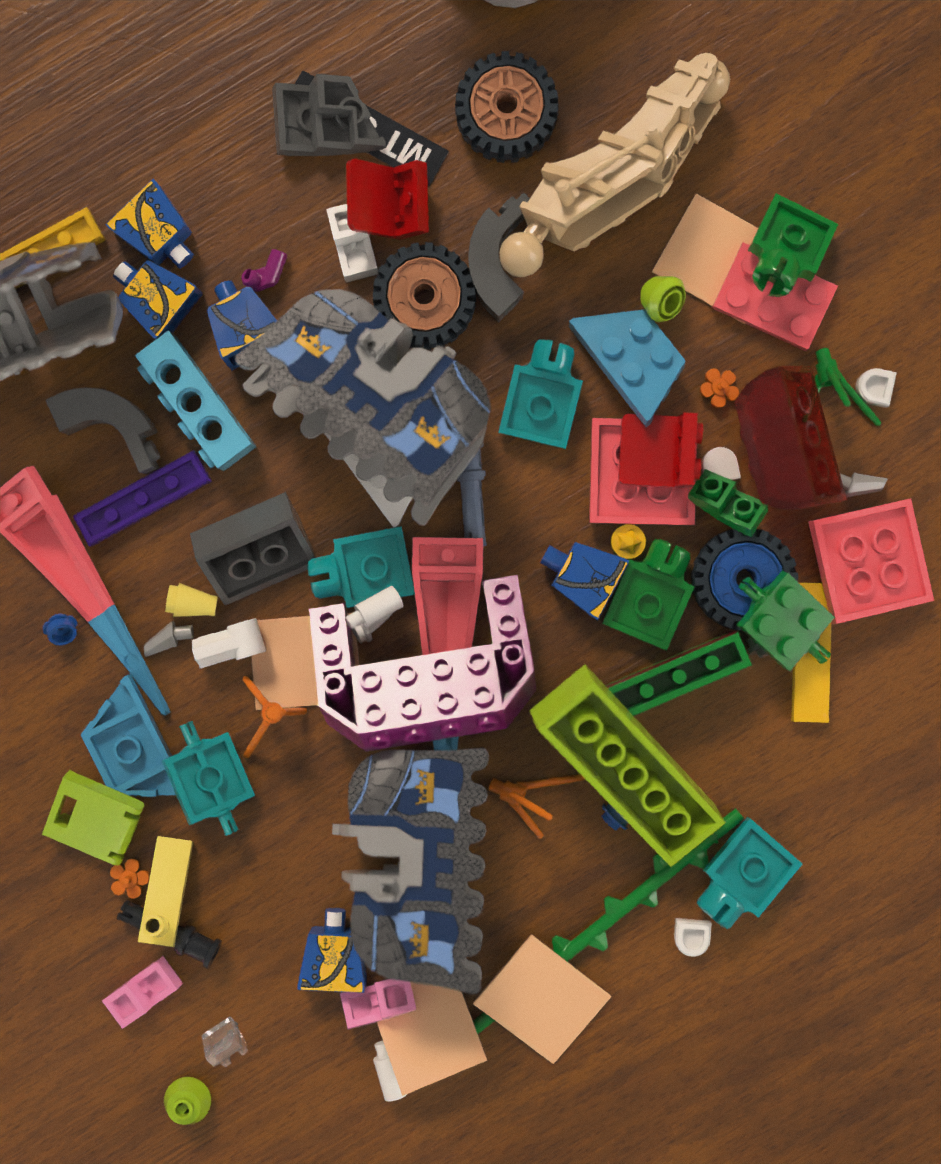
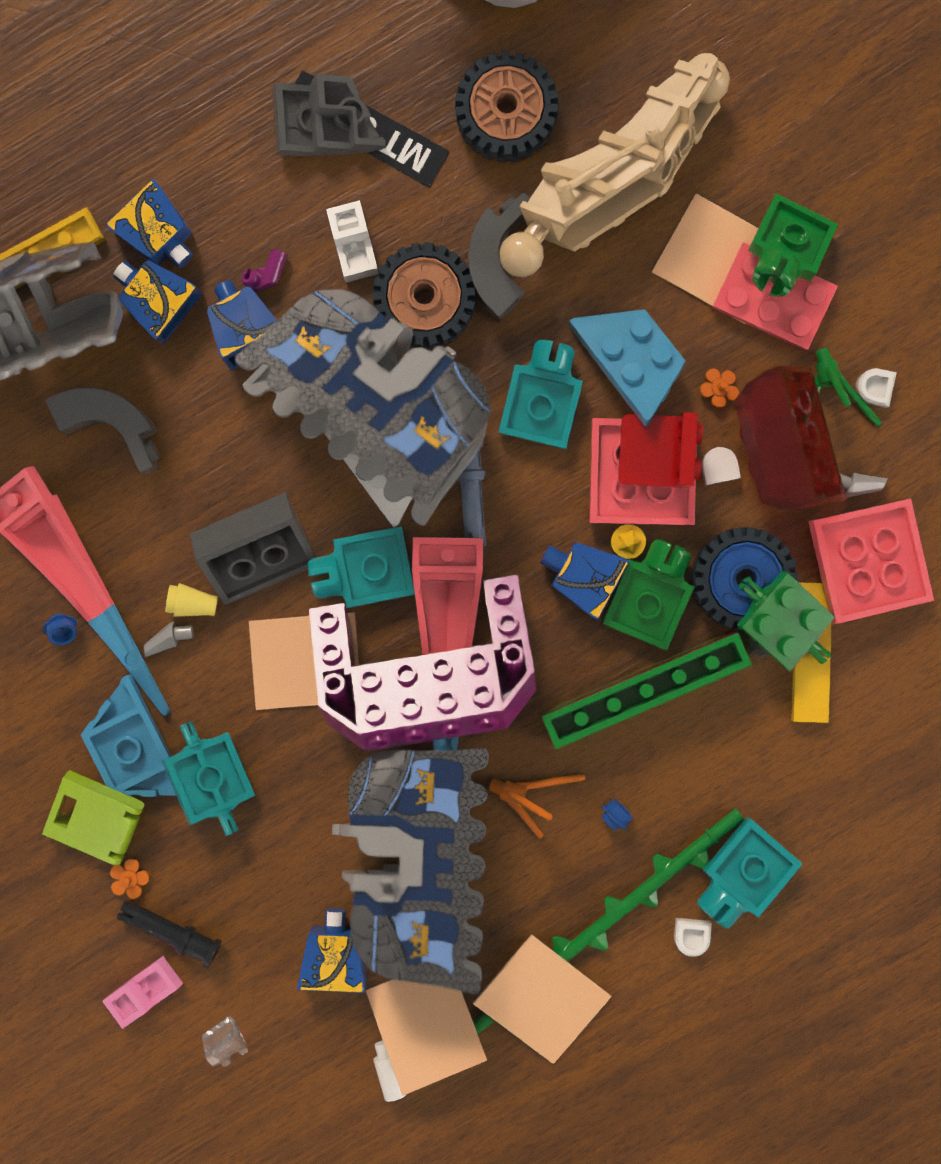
(142, 498): dark purple tile -> none
(165, 891): light yellow piece -> none
(169, 353): medium azure brick -> none
(194, 1100): lime cone -> none
(236, 642): white piece -> none
(270, 713): orange plant -> none
(373, 613): white plant -> none
(377, 1003): bright pink slope -> none
(387, 199): red bracket -> none
(626, 765): lime brick -> none
(663, 297): lime cone -> none
(724, 502): green slope -> none

